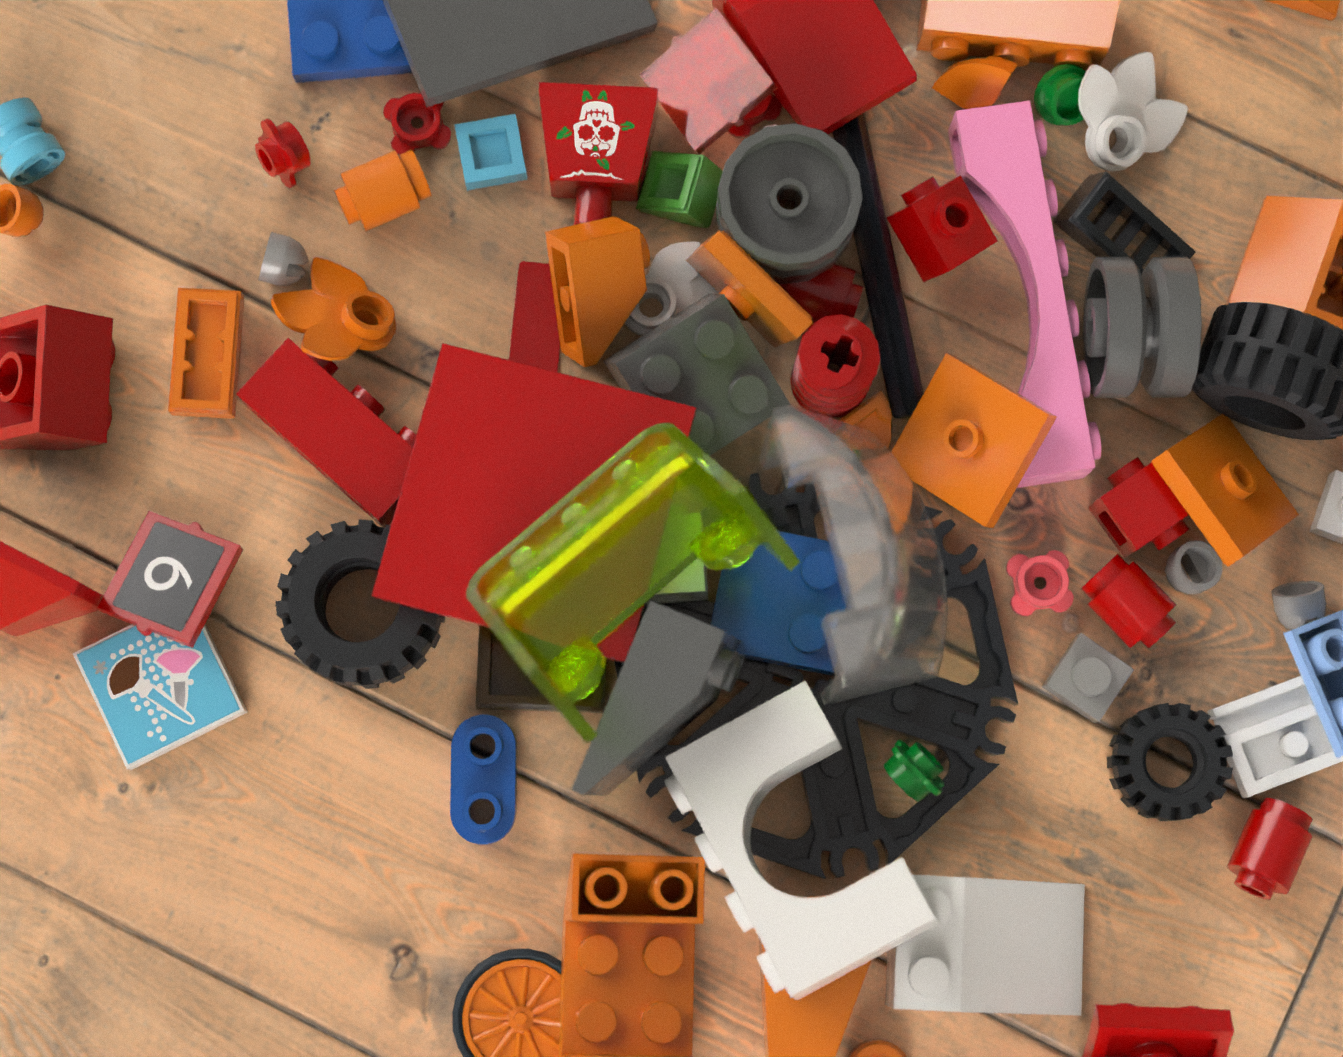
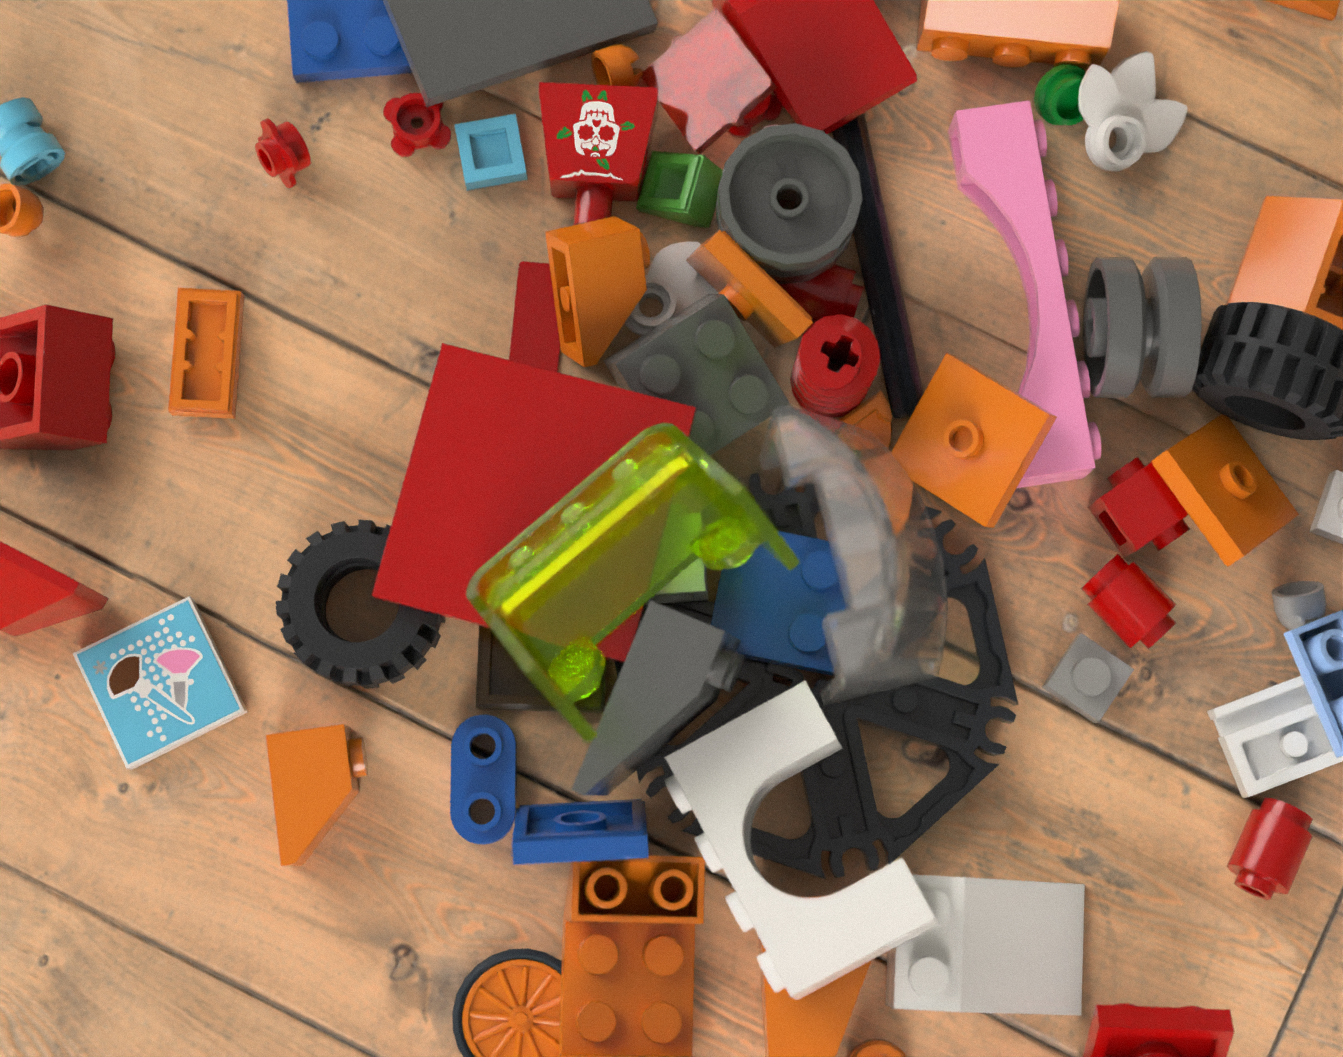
(170, 579): piece -> none
(282, 261): light grey hinge -> none
(312, 784): none -> orange slope
(332, 427): red brick -> none
(336, 313): orange plate -> none
(382, 189): orange brick -> none
(580, 832): none -> blue tile
(614, 66): none -> orange hinge
(914, 770): green plate -> none
(940, 226): red brick -> none
(975, 81): orange tile -> none
(1049, 567): coral plate -> none
(1121, 202): black slope -> none
(1200, 564): light grey hinge -> none
(1207, 753): black tyre -> none

